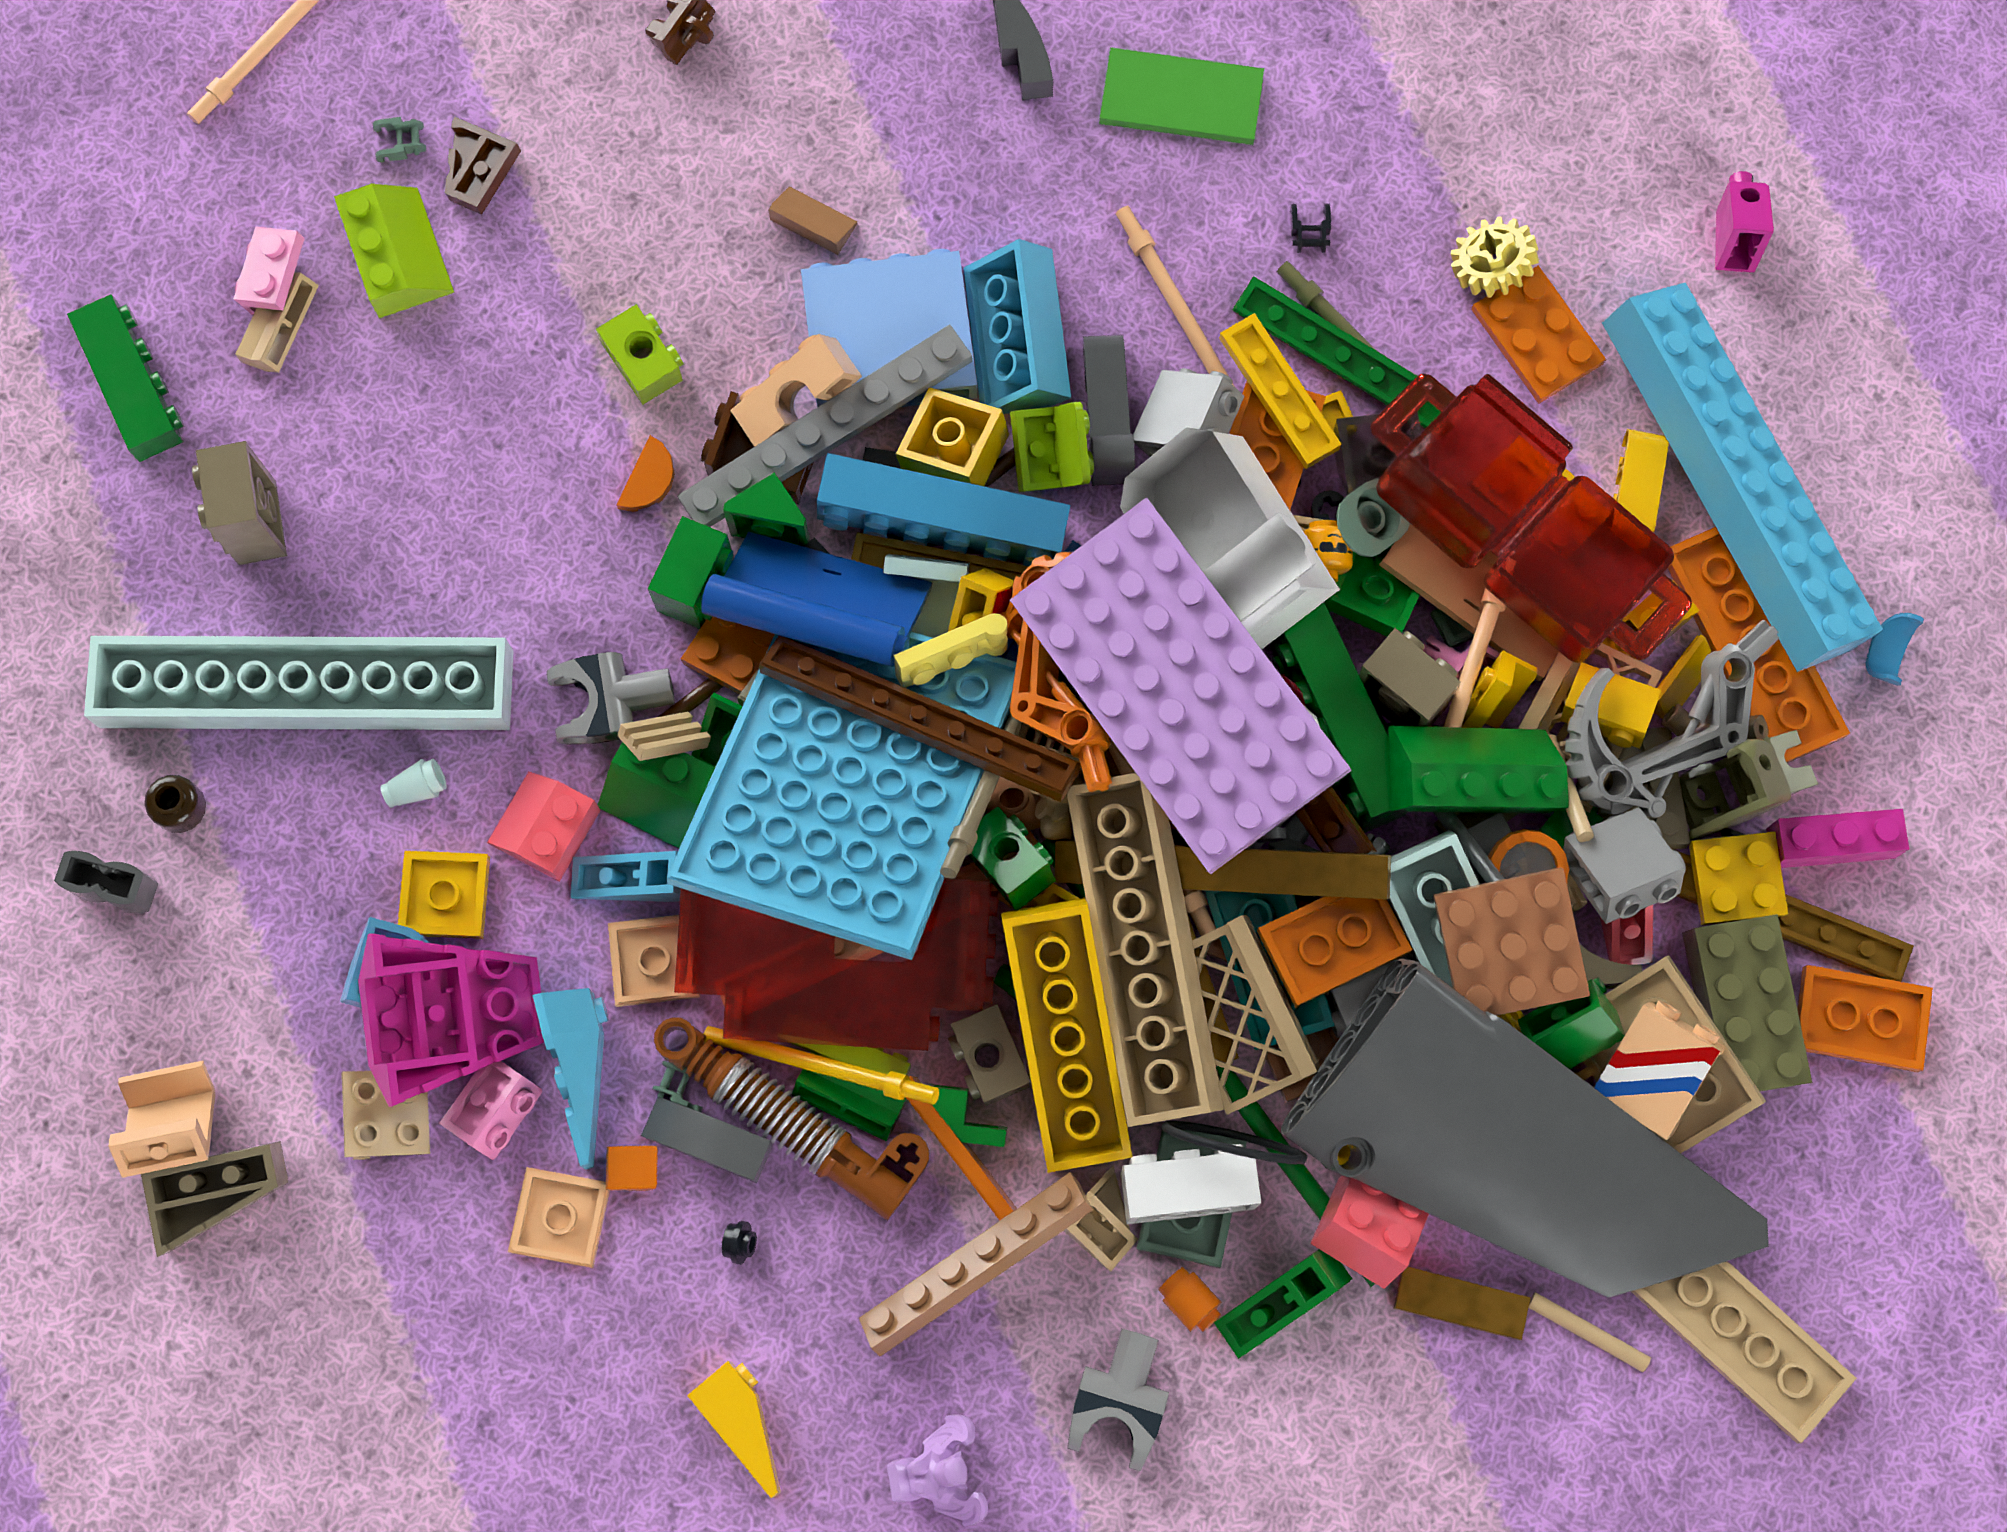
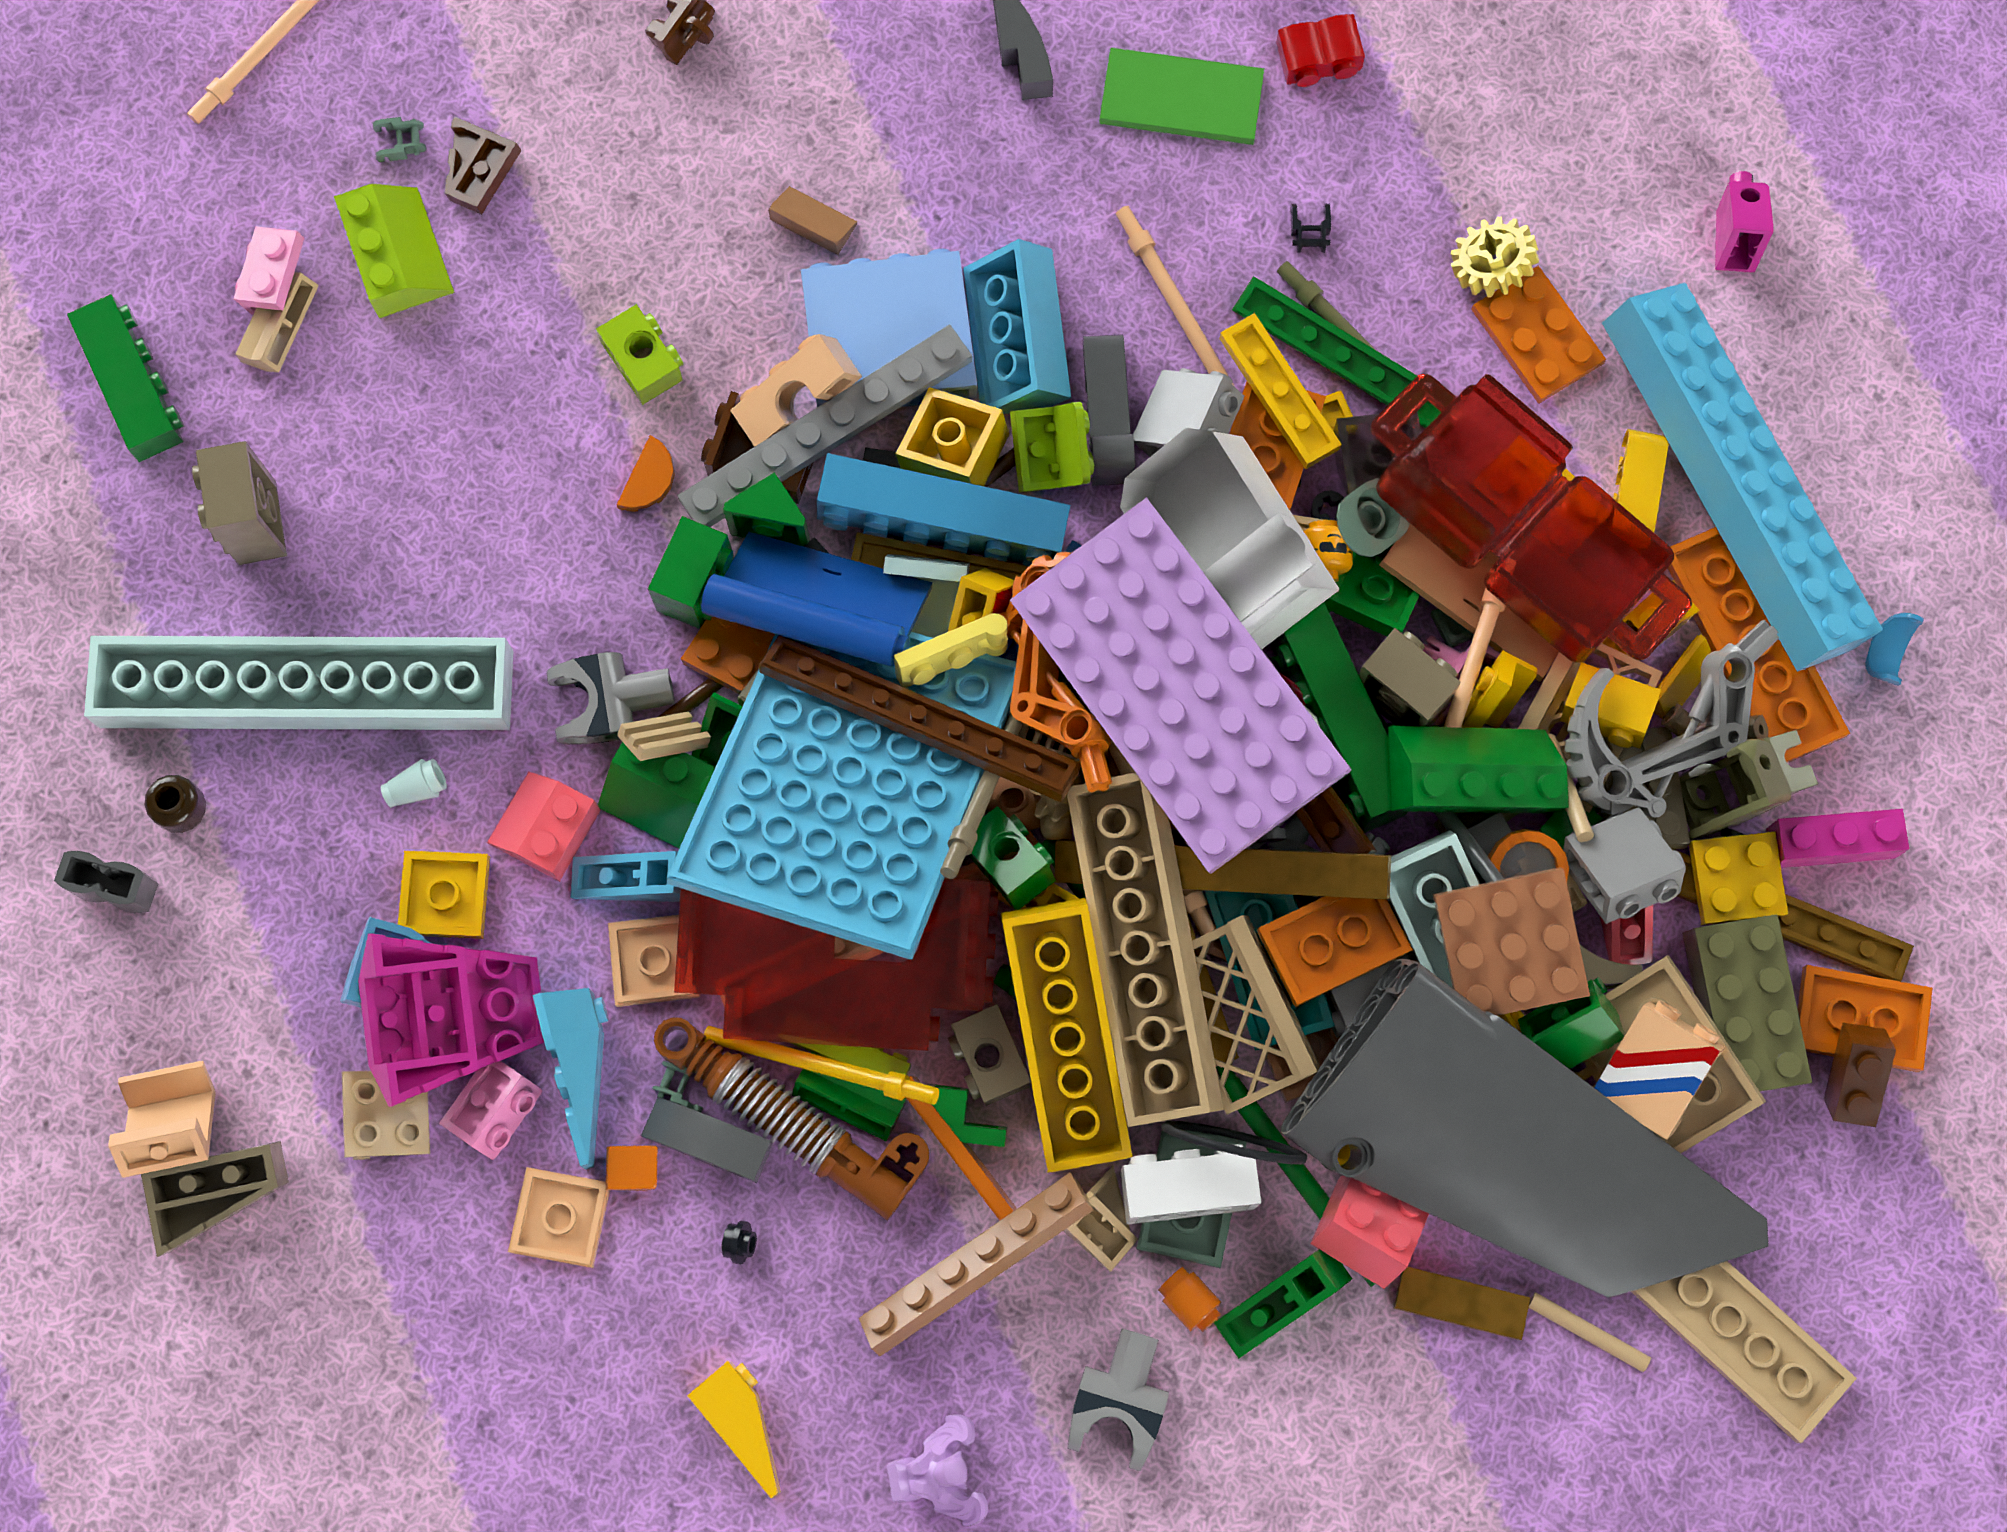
(1320, 50): none -> red brick
(1859, 1074): none -> reddish brown brick

